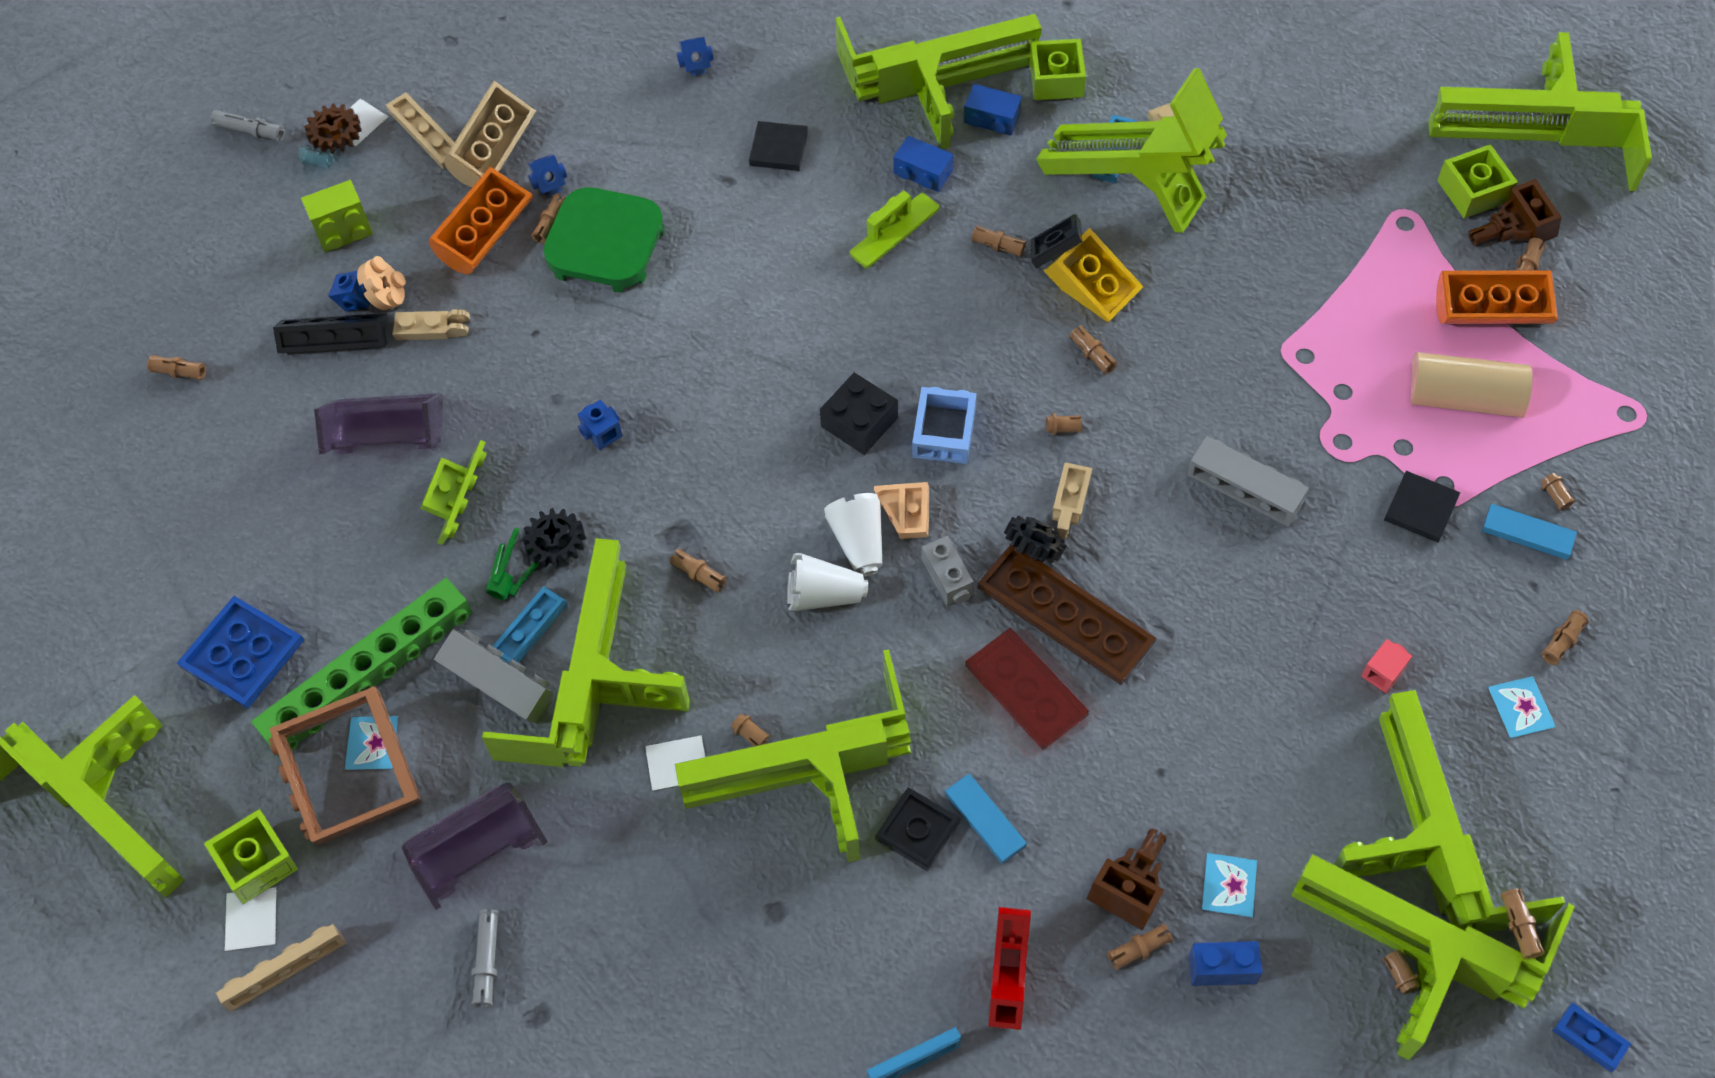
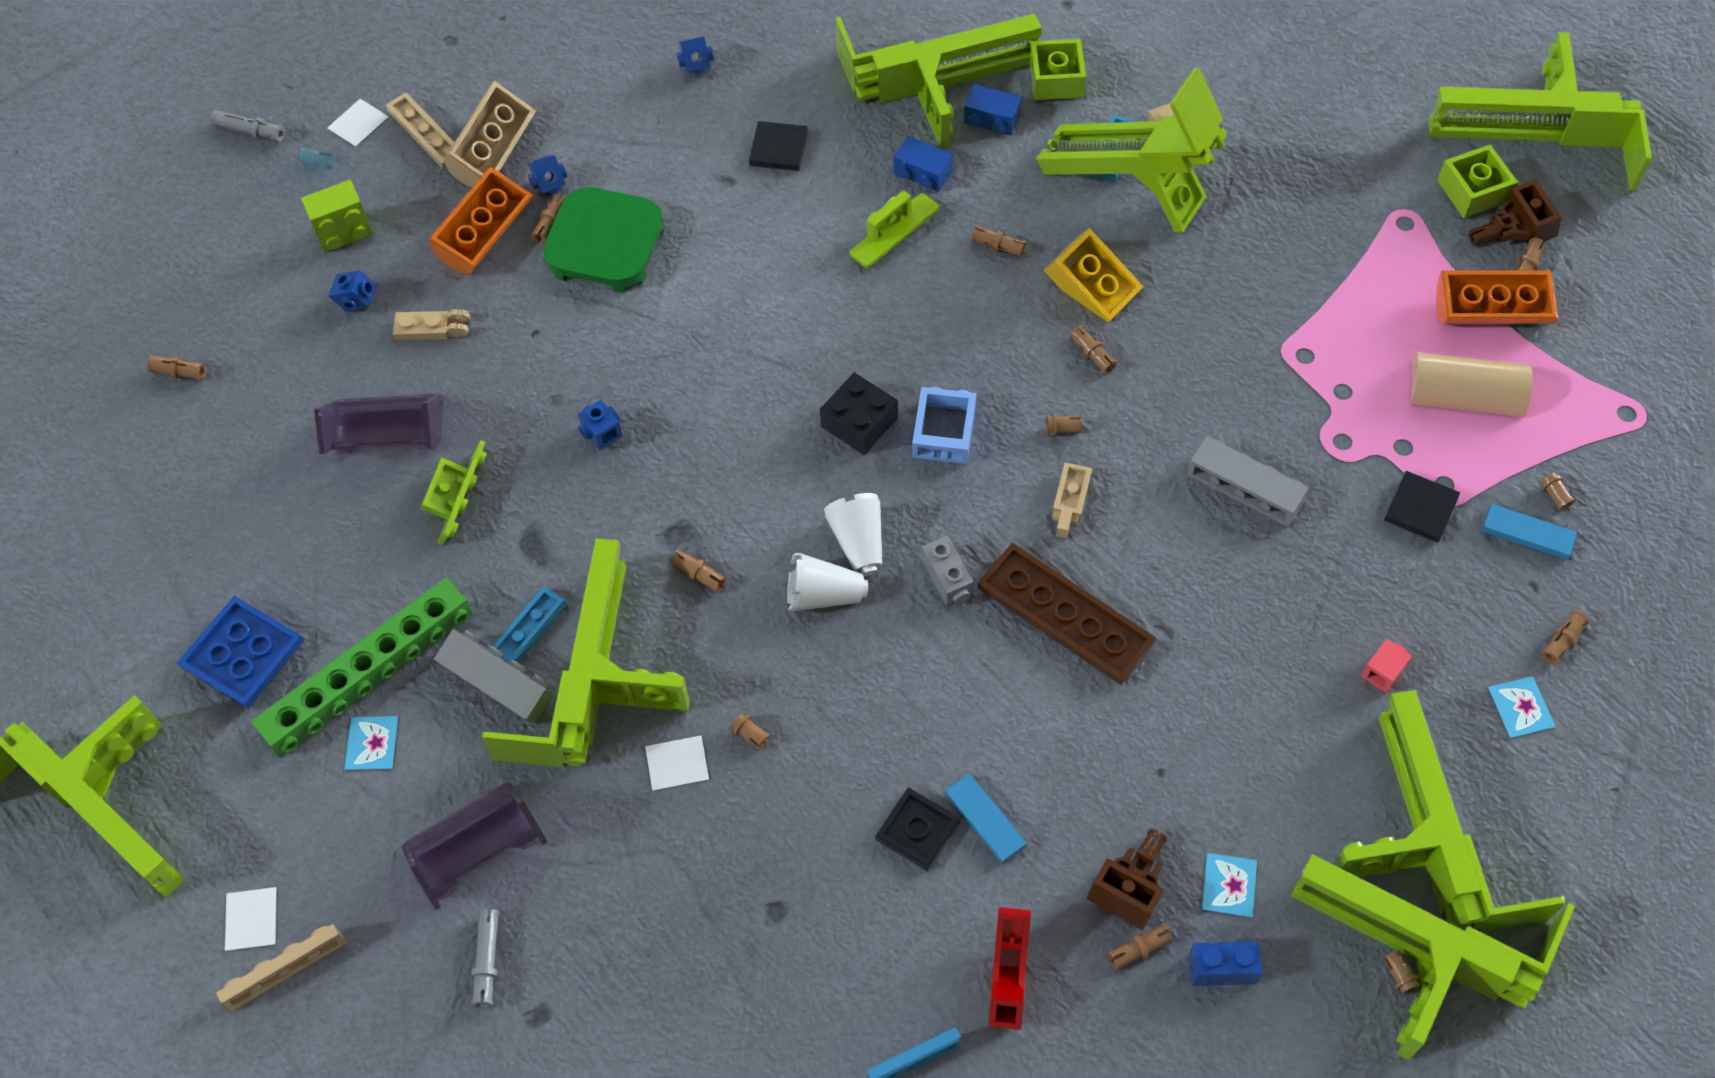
(250, 856): lime brick -> none
(290, 772): nougat window -> none
(330, 333): black fence -> none
(333, 128): reddish brown gear -> none
(382, 283): light nougat plate -> none
(500, 582): green plant -> none
(567, 539): black gear -> none
(808, 758): lime piece -> none
(906, 508): light nougat wing -> none
(1027, 688): clear red tile -> none
(1035, 539): black gear -> none
(1056, 240): black tile -> none
(1522, 924): medium nougat pin -> none
(1591, 1037): blue plate -> none

